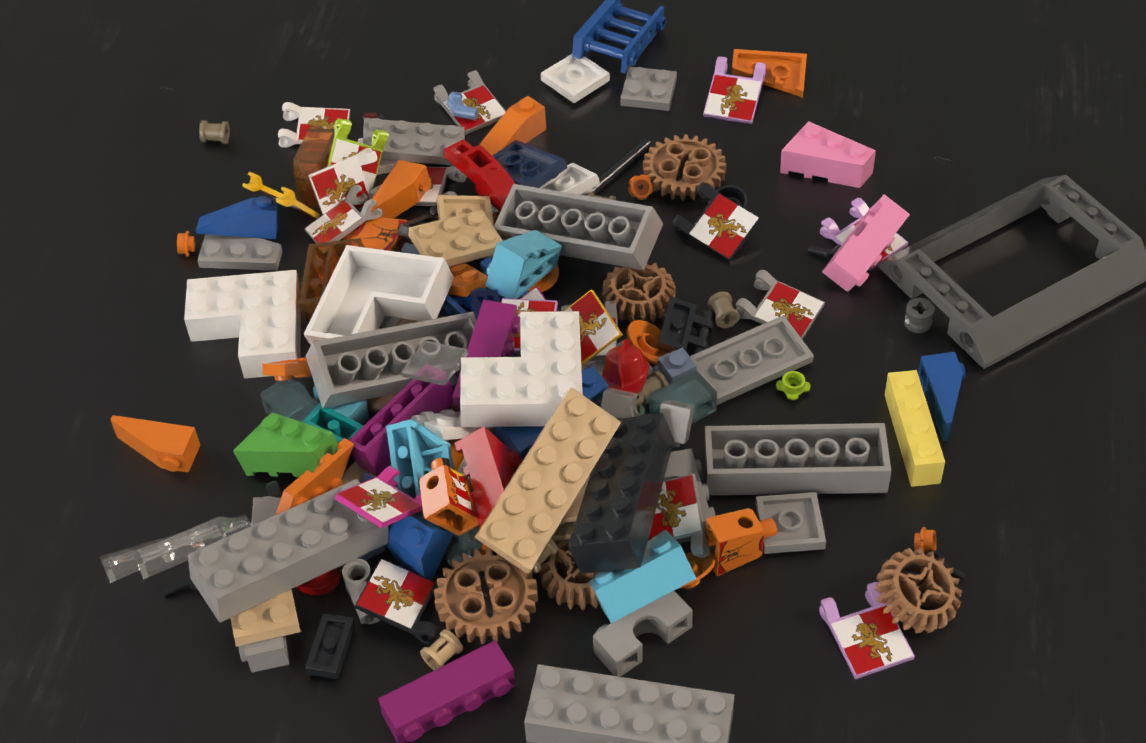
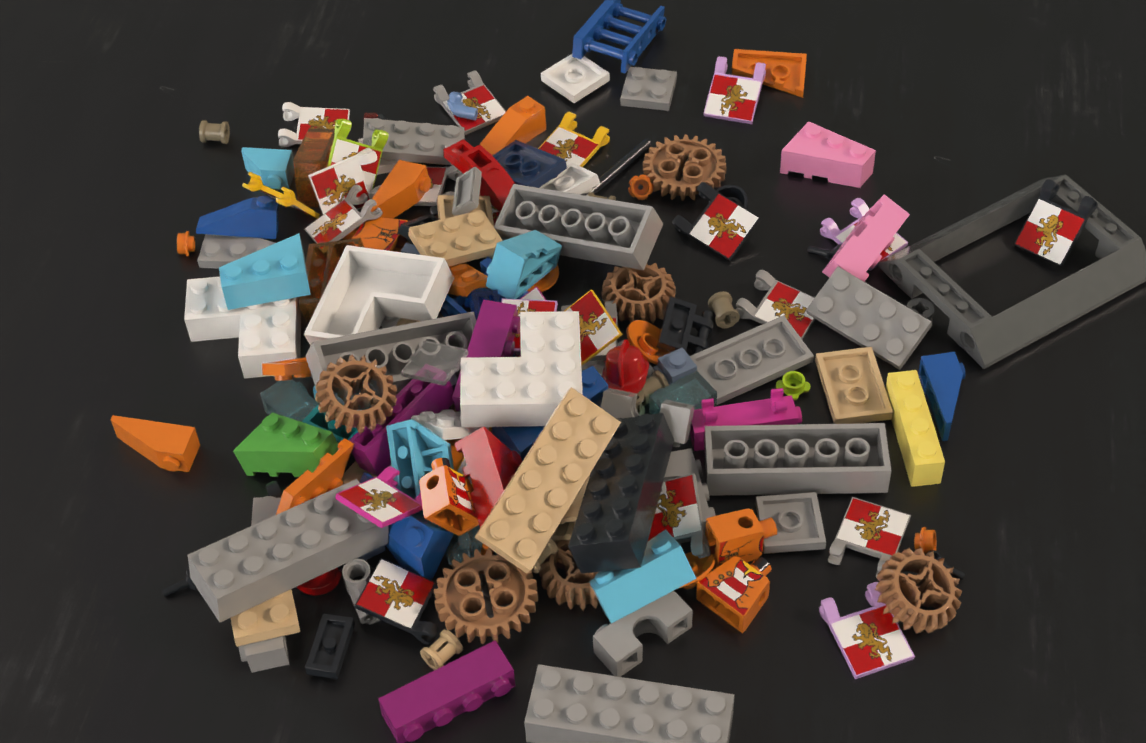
(169, 551): clear wedge -> none
(266, 275): none -> medium azure wedge
(272, 165): none -> medium azure slope
(346, 380): none -> medium nougat gear
(467, 192): none -> light grey tile
(572, 145): none -> flag
(736, 590): none -> orange torso
(772, 411): none -> dark pink brick
(853, 386): none -> tan plate
(869, 317): none -> light grey plate
(869, 530): none -> flag
(1053, 228): none -> flag

